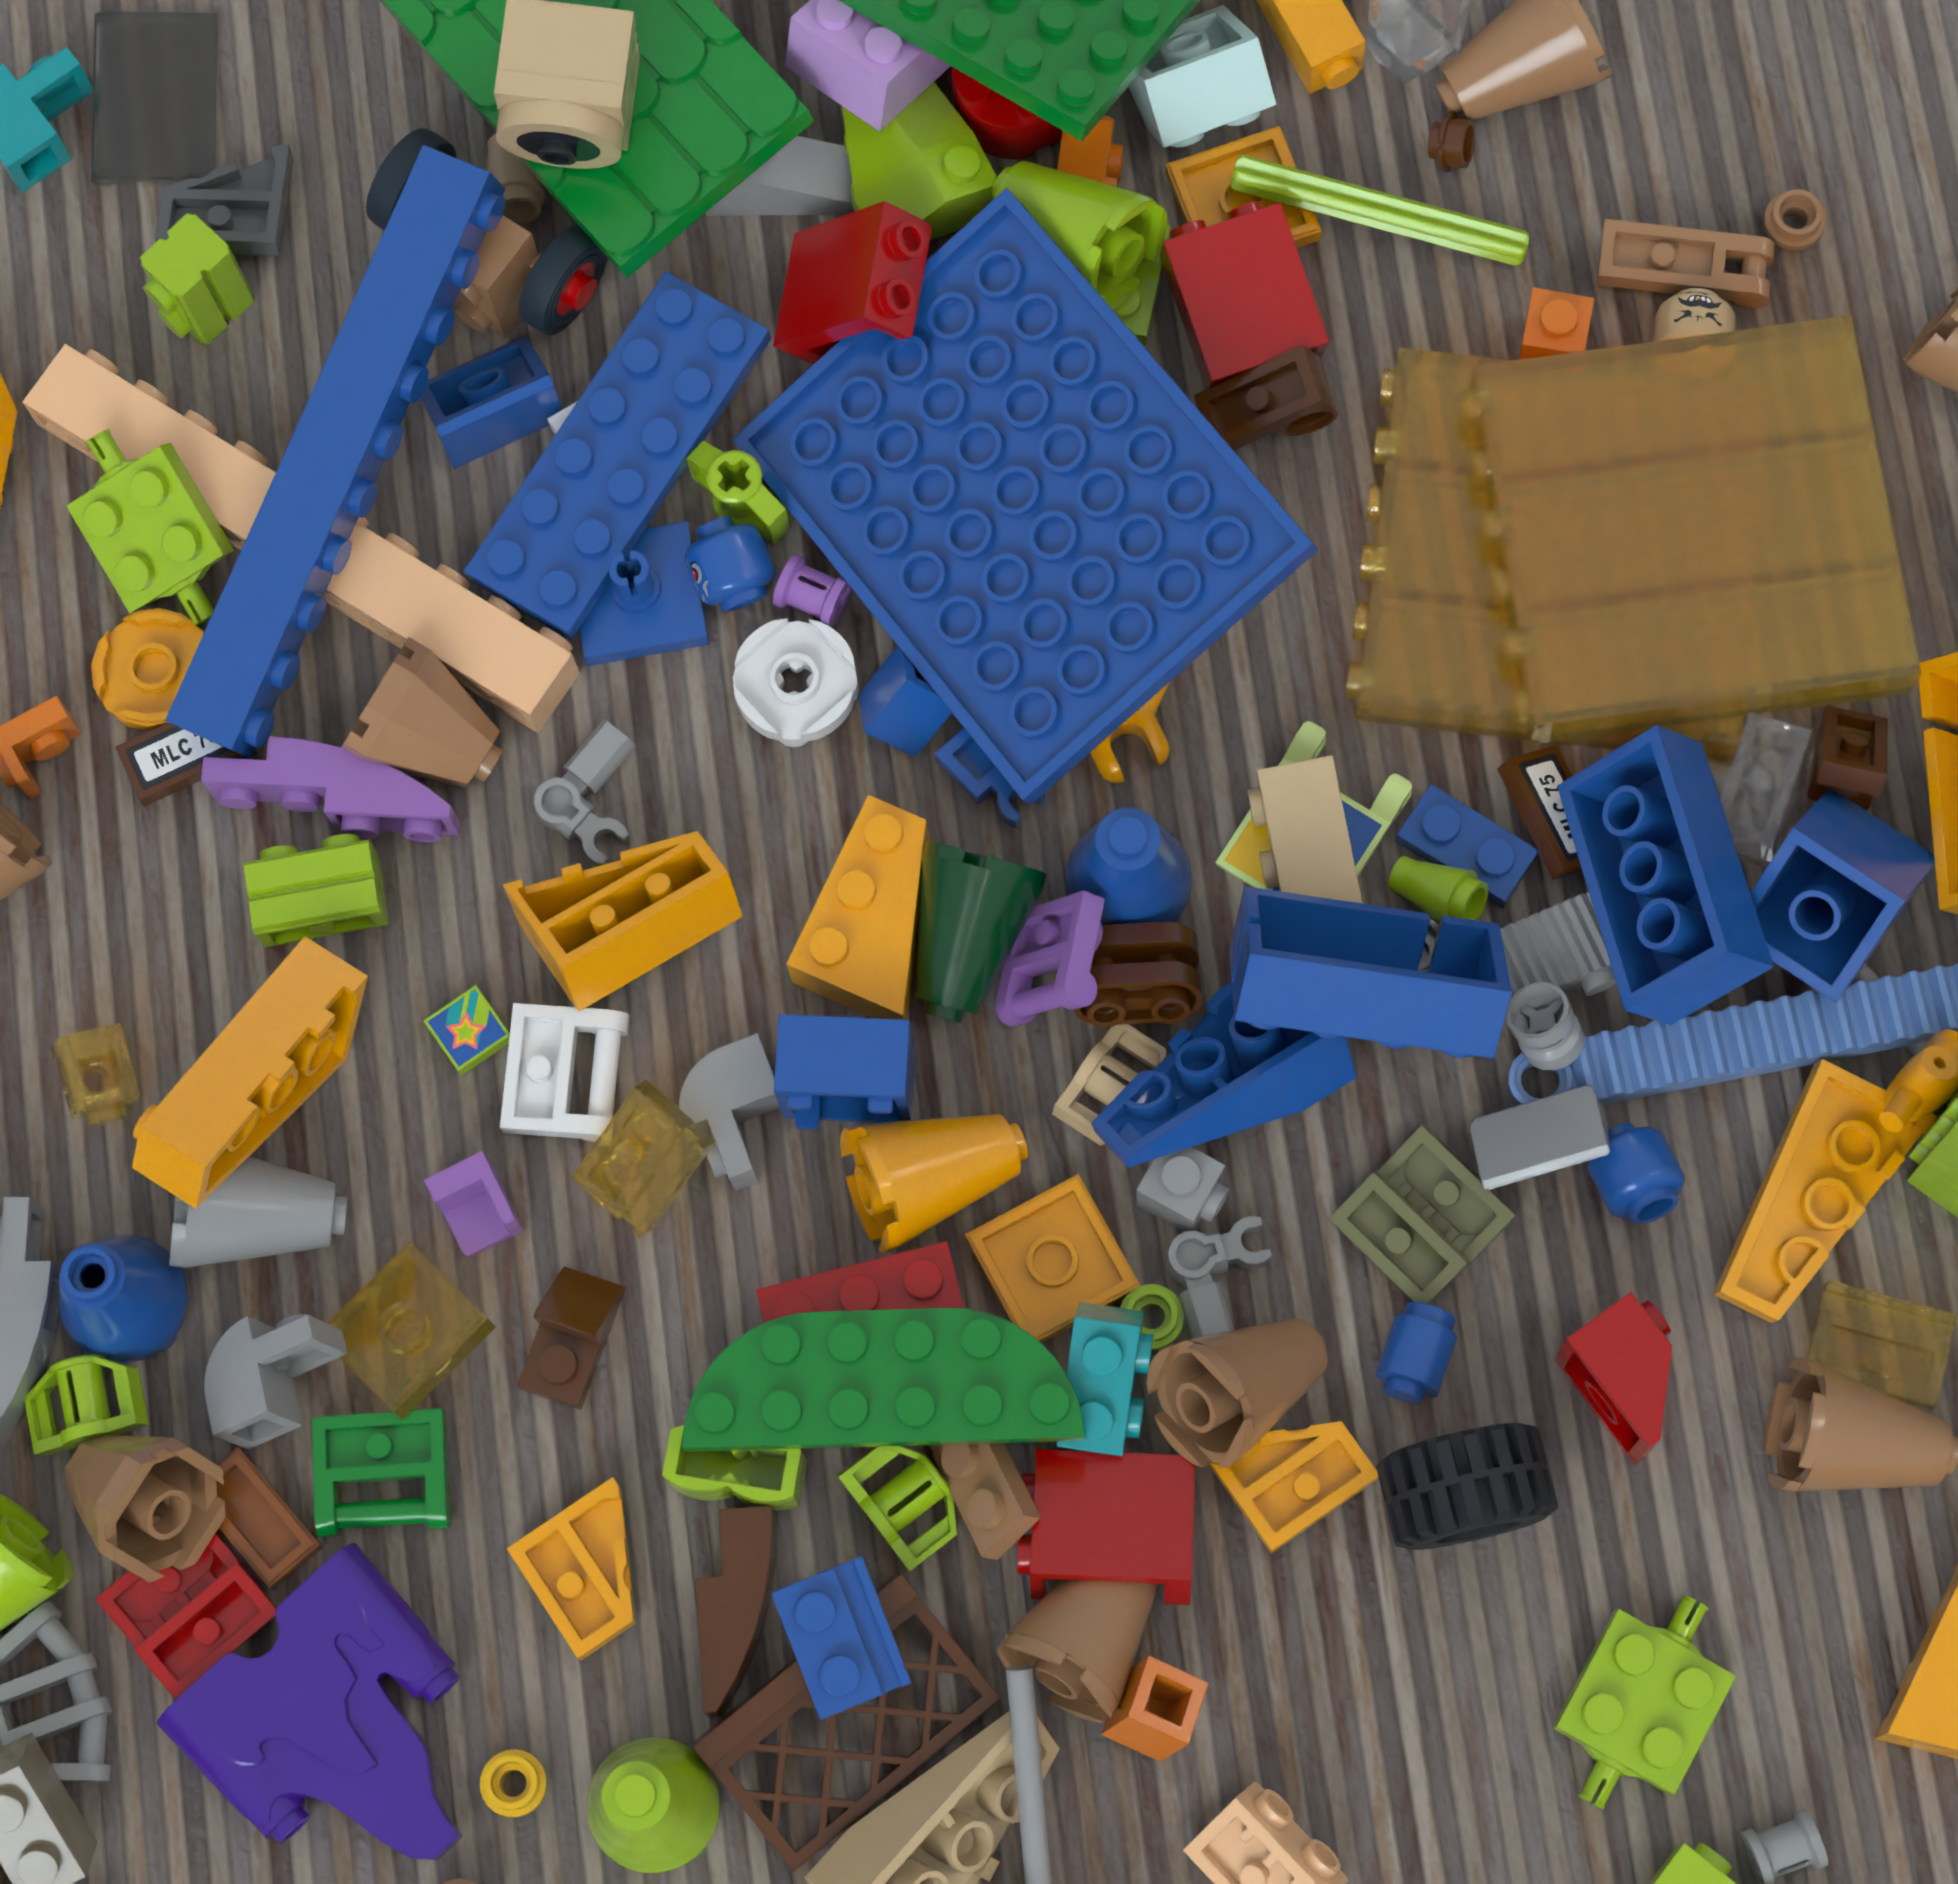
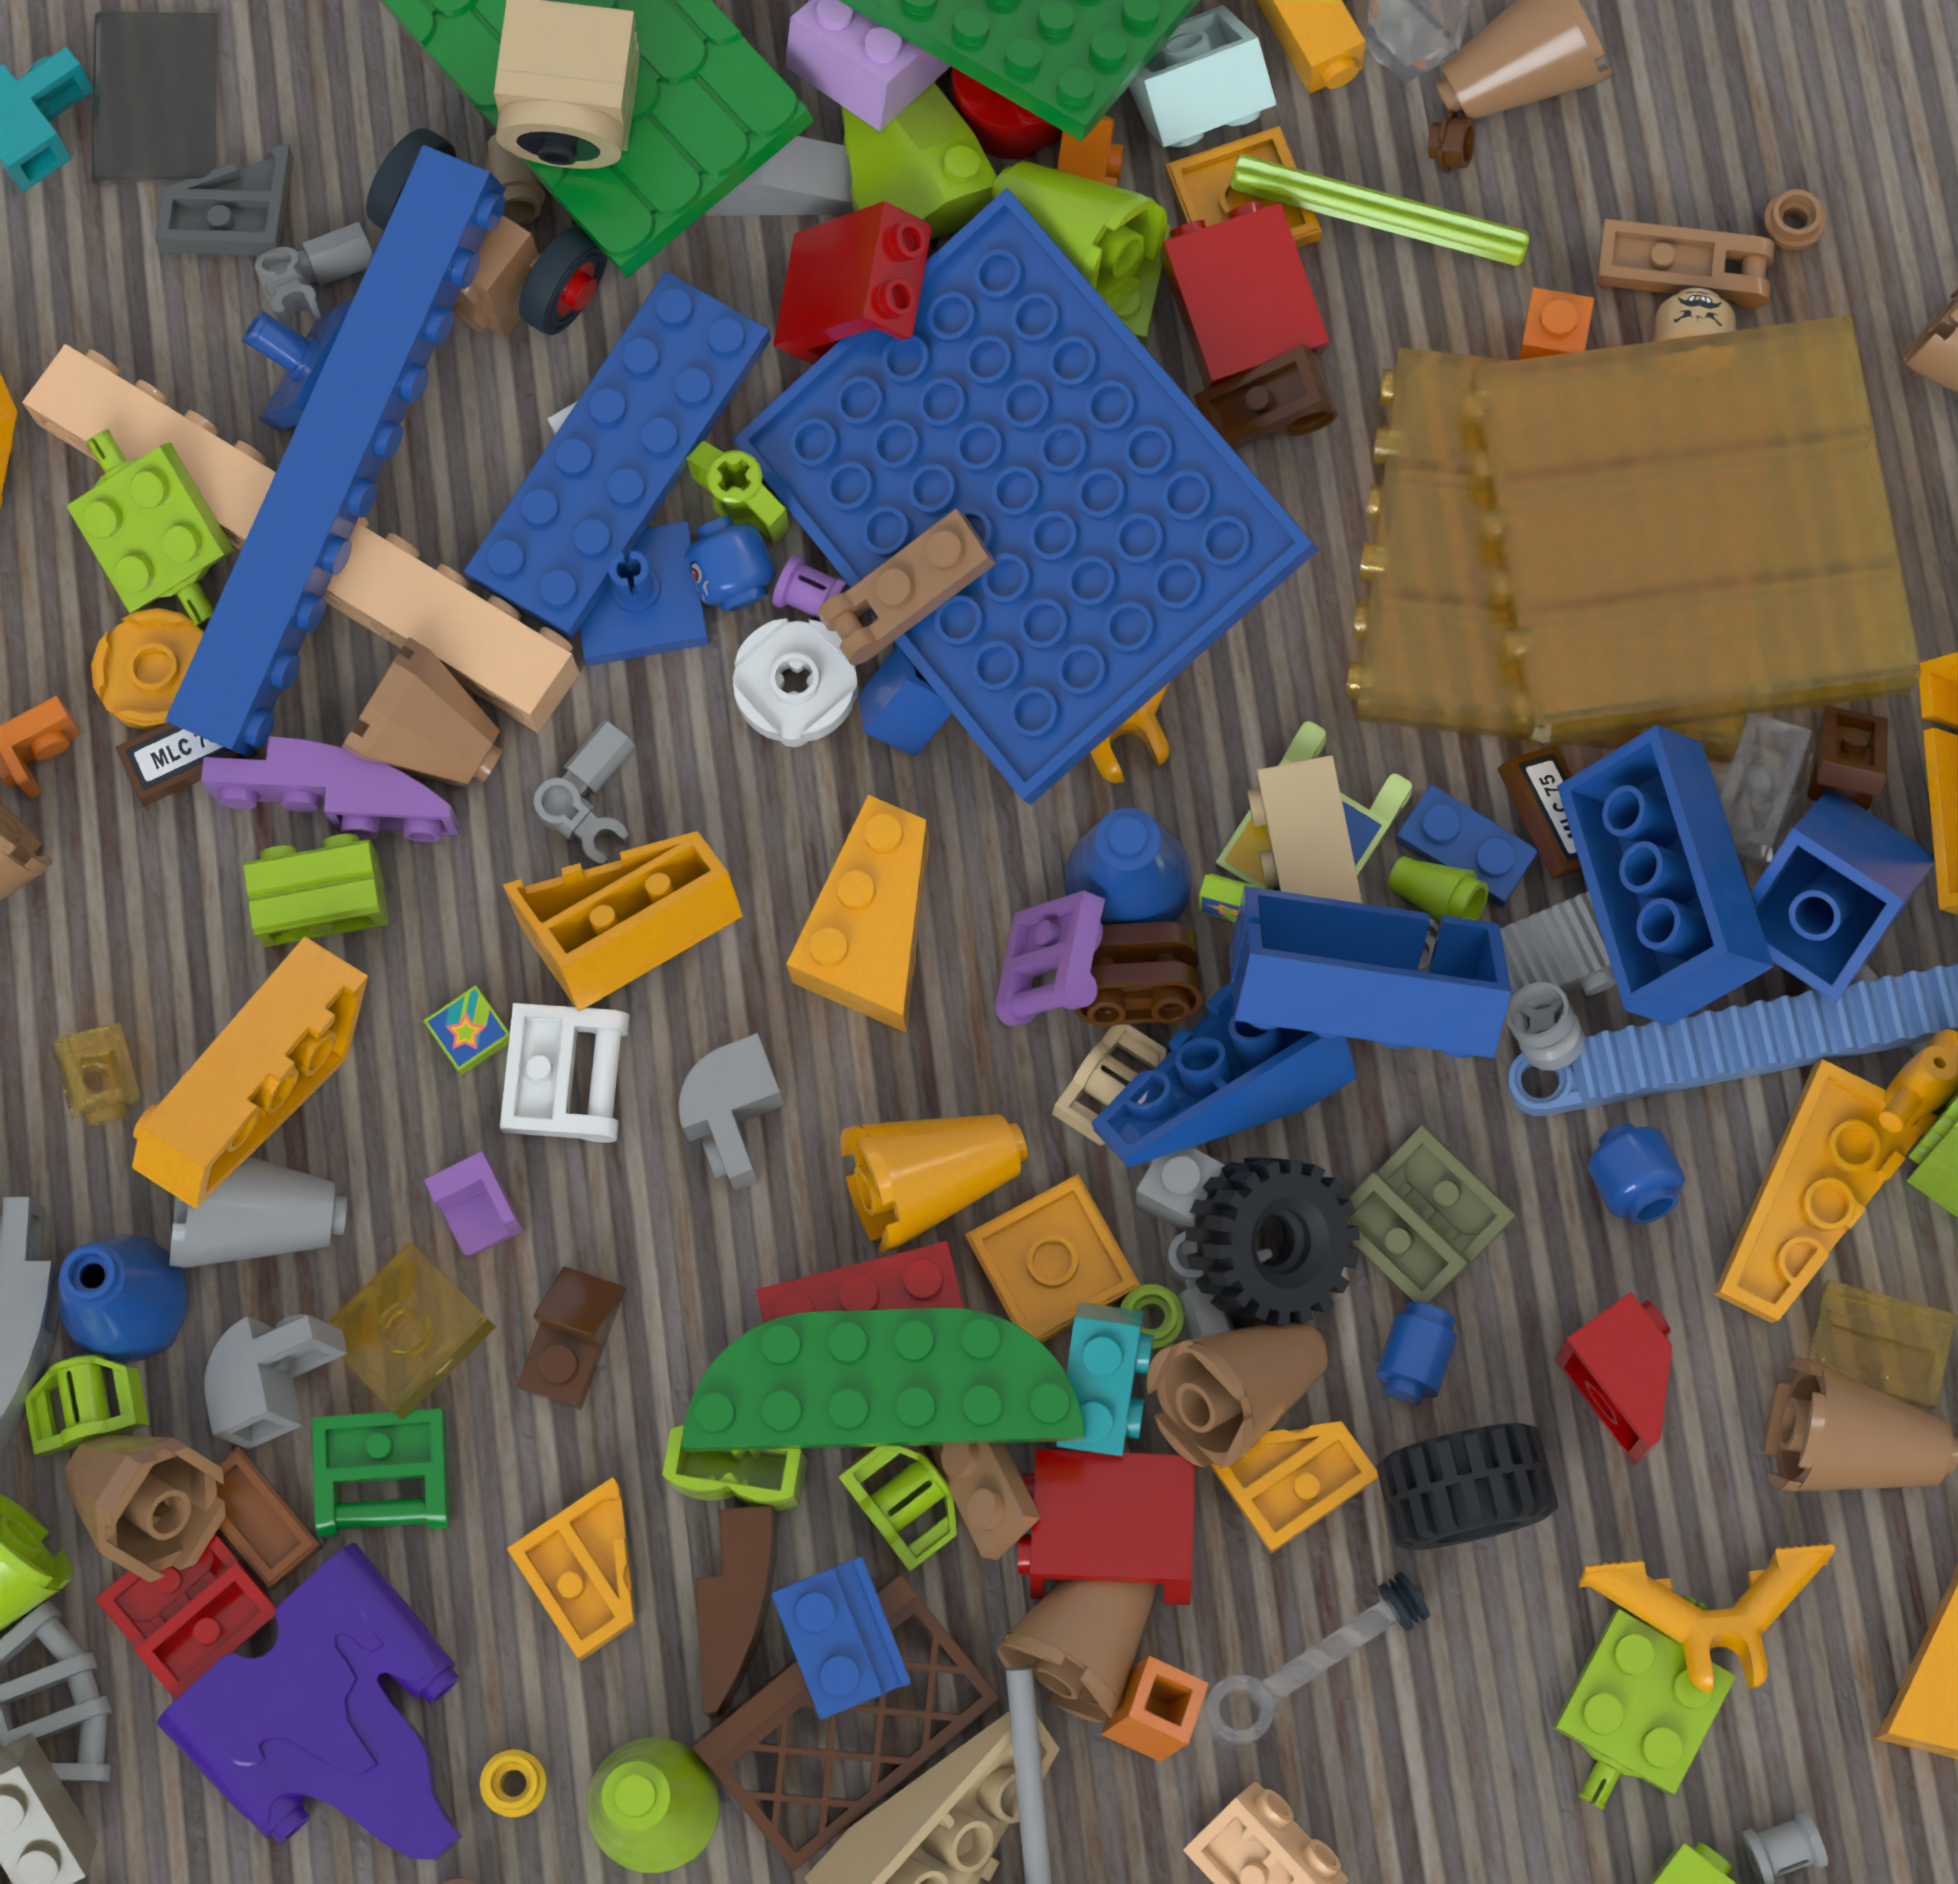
(195, 280): lime brick -> none
(298, 355): none -> blue tile
(325, 259): none -> light grey bar
(490, 401): blue slope -> none
(642, 1158): clear yellow plate -> none
(844, 1069): blue container -> none
(907, 587): none -> medium nougat plate
(968, 925): dark green cone -> none
(978, 775): blue plate -> none
(1221, 896): none -> lime tile
(1311, 1249): none -> black tyre
(1400, 1604): none -> clear piece
(1539, 1137): light grey slope -> none
(1701, 1630): none -> light orange piece

